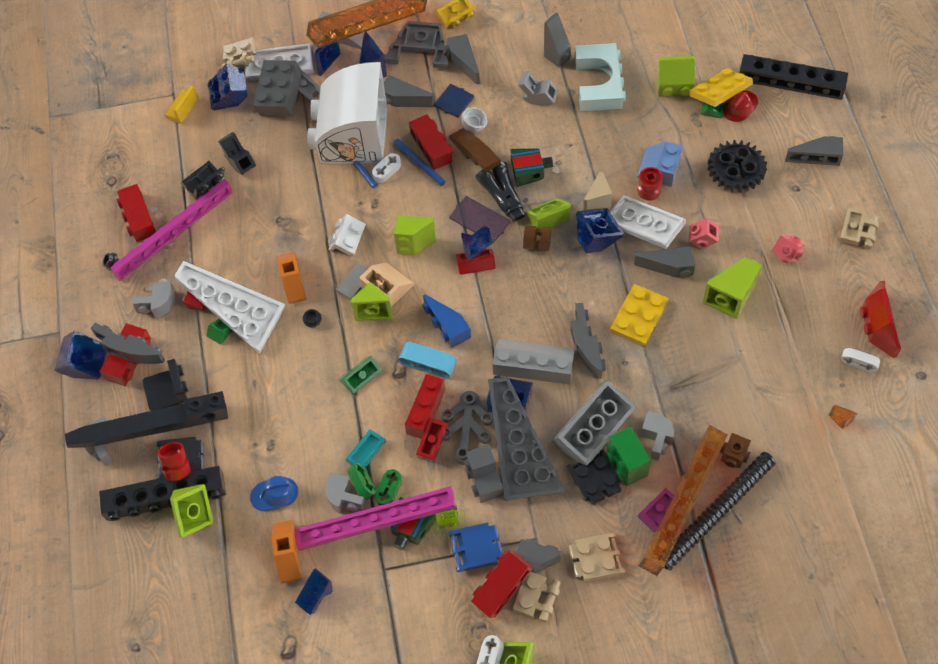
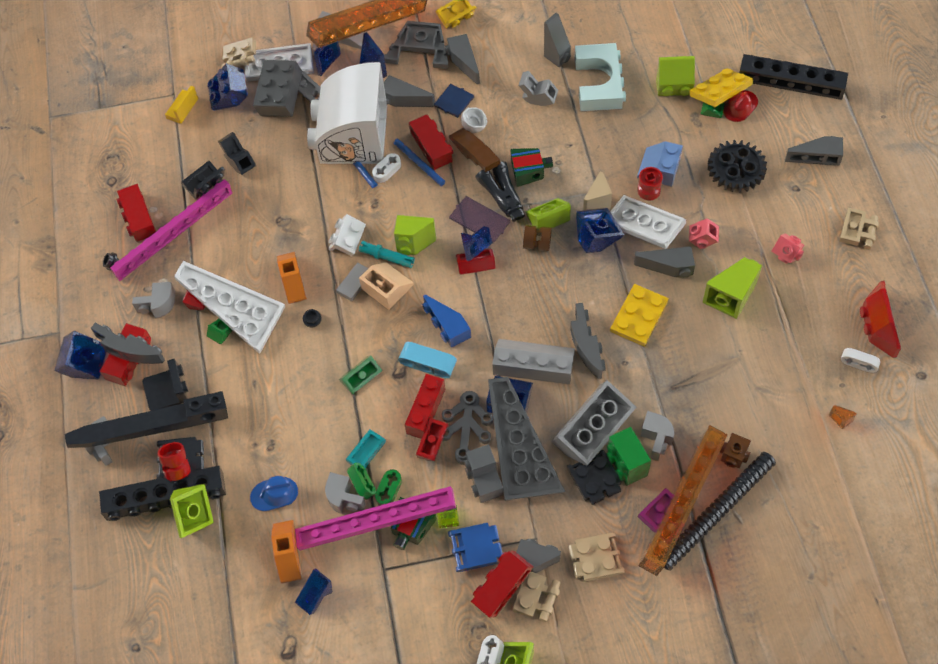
(371, 304): lime slope -> none
(386, 254): none -> teal pin

